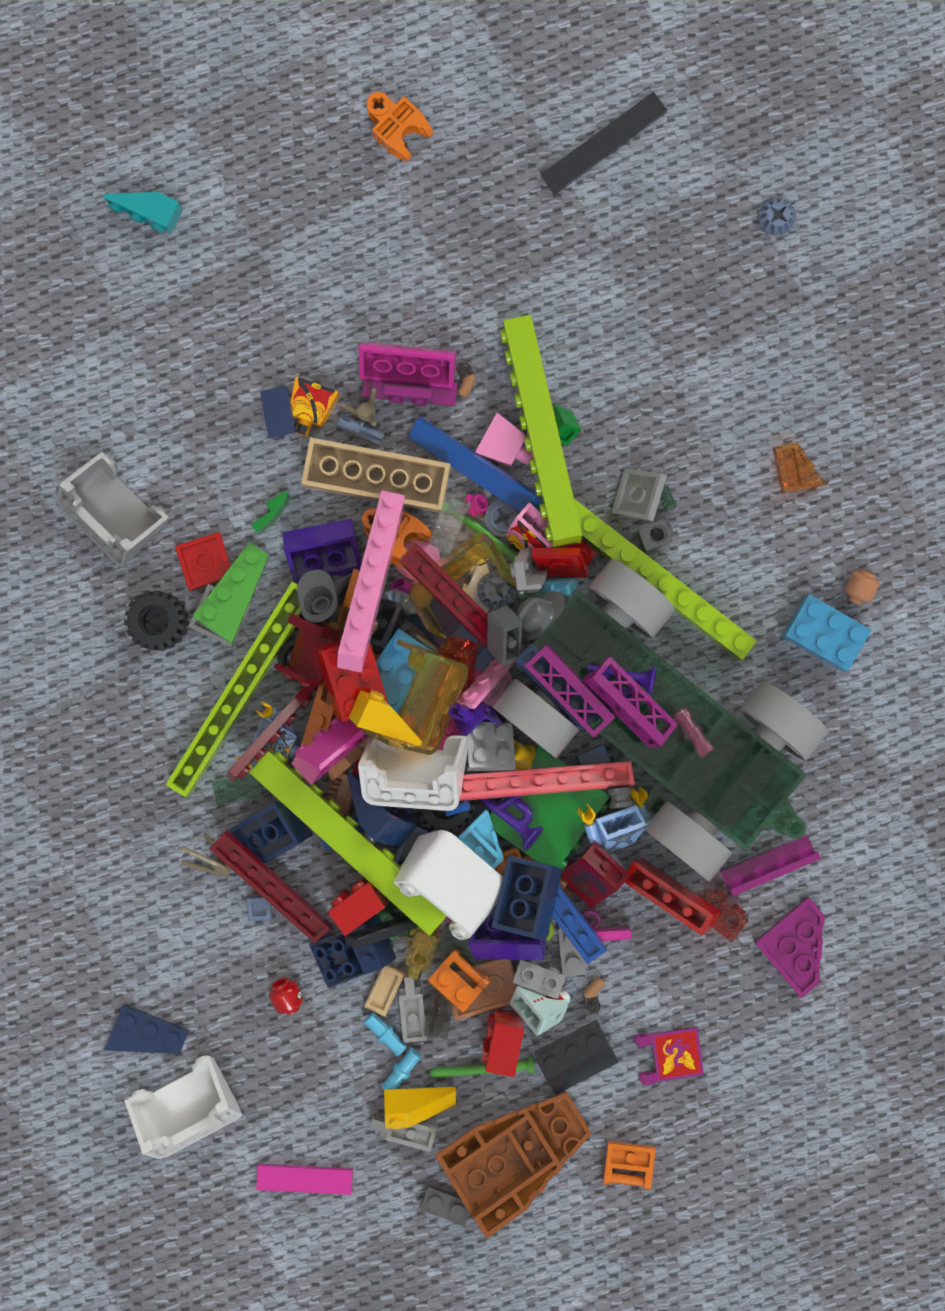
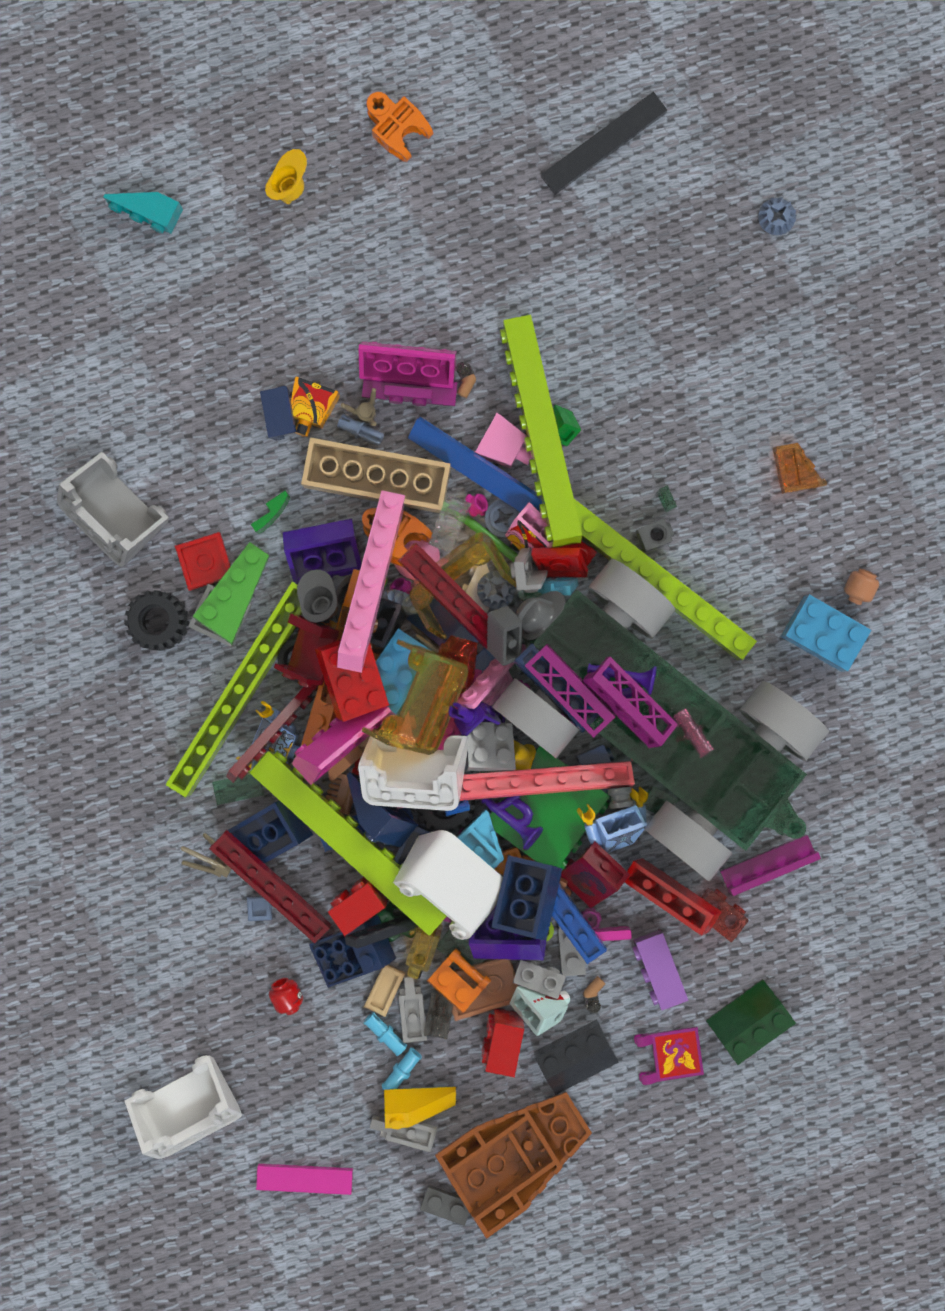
(145, 1033): dark blue wing -> none
(286, 179): none -> yellow piece
(376, 715): yellow slope -> none
(477, 1069): bright green bar -> none
(629, 1157): orange plate -> none
(639, 494): light grey plate -> none
(659, 970): none -> medium lavender brick
(750, 1021): none -> dark green slope
(796, 946): magenta plate -> none

